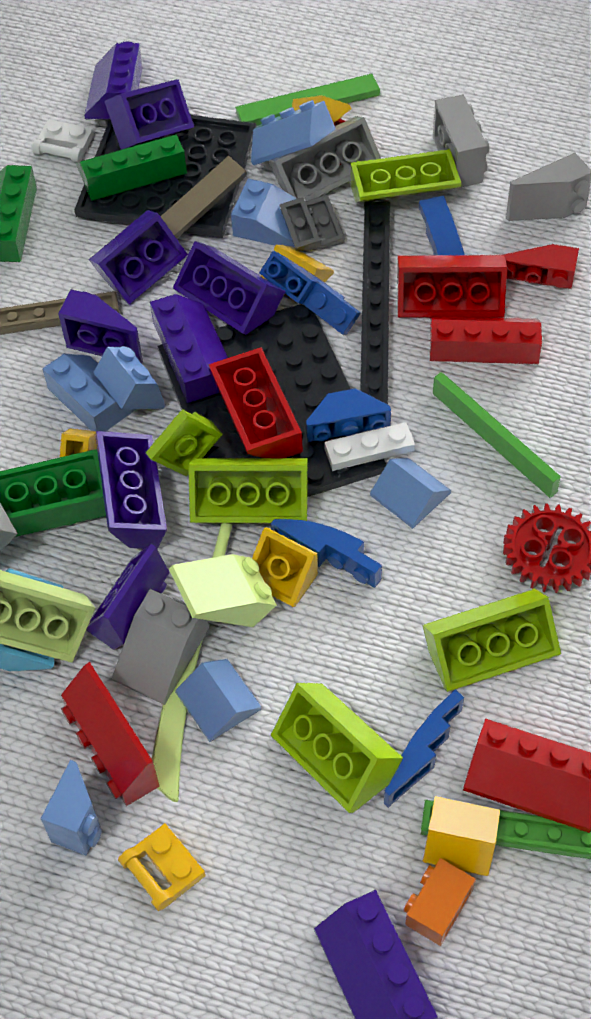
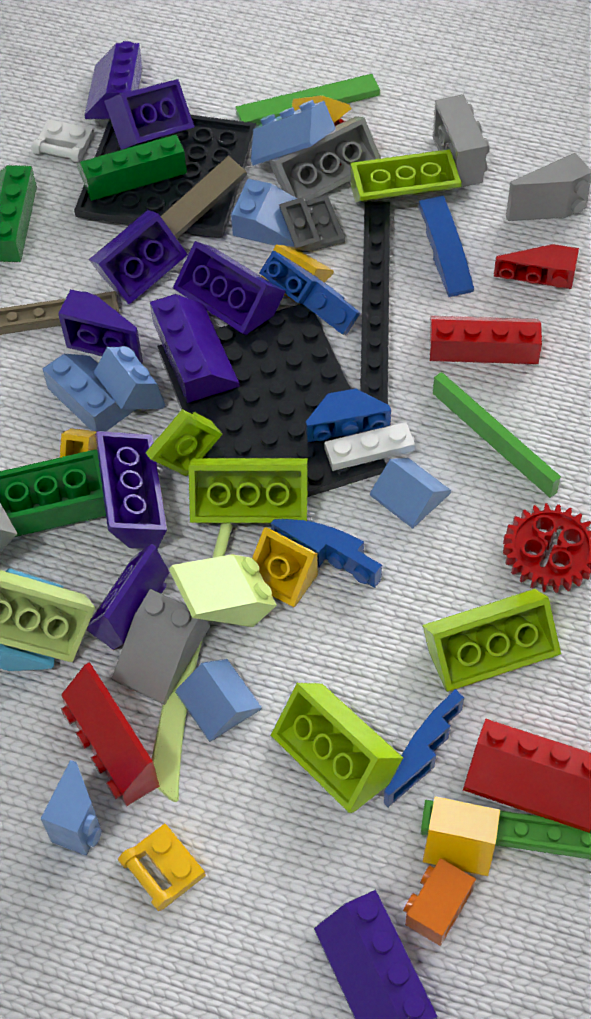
(257, 405): red slope -> none
(451, 285): red slope -> none

